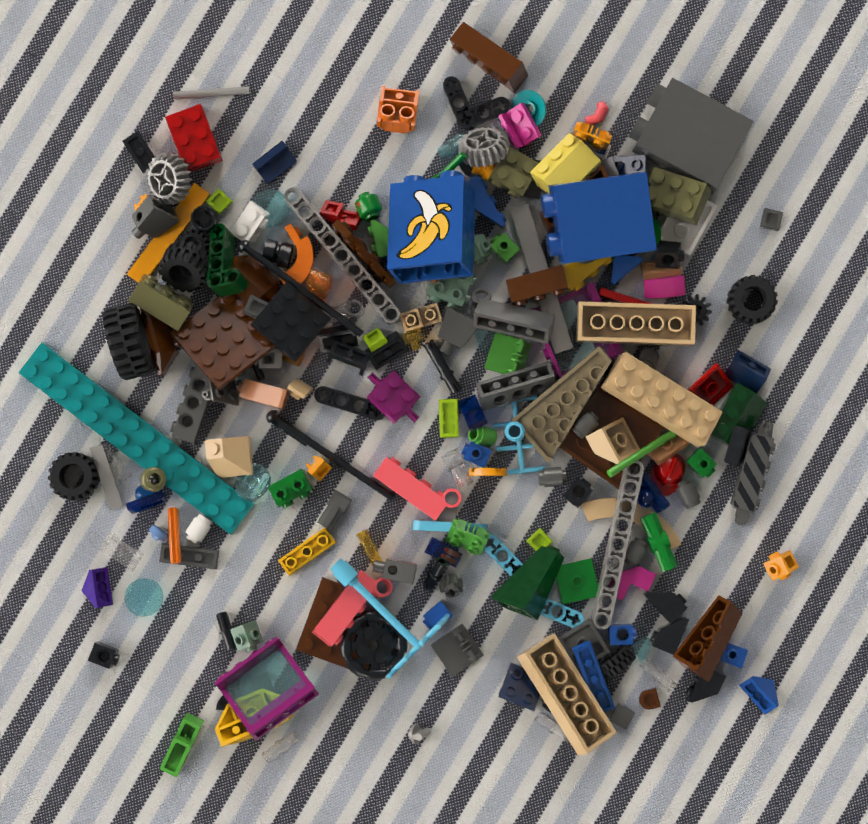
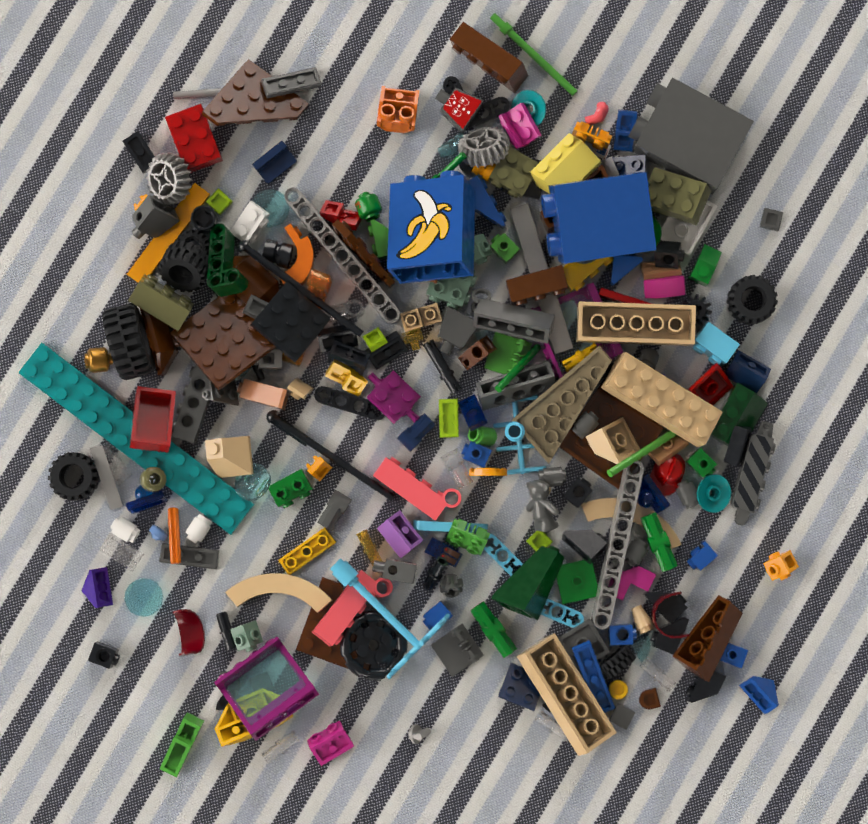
(98, 360): none -> pearl gold head
(125, 530): none -> white brick
(152, 419): none -> red piece
(191, 632): none -> dark red piece
(245, 101): none -> plate
(282, 584): none -> tan tile
(291, 82): none -> dark grey tile
(330, 743): none -> dark pink bracket
(348, 377): none -> yellow slope
(400, 534): none -> medium lavender brick
(413, 435): none -> dark blue piece
(459, 107): none -> torso
(477, 352): none -> reddish brown leg
(493, 629): none -> green piece
(507, 29): none -> bright green bar
(517, 368): none -> green bar
(541, 507): none -> dark grey piece
(579, 355): none -> yellow pin
(585, 543): none -> black slope
(618, 689): none -> yellow tile
(624, 125): none -> blue slope
(642, 620): none -> tan cone
(654, 610): none -> dark red piece
(701, 556): none -> blue brick
(705, 265): none -> green slope
(714, 344): none -> medium azure brick
(720, 493): none -> teal dish

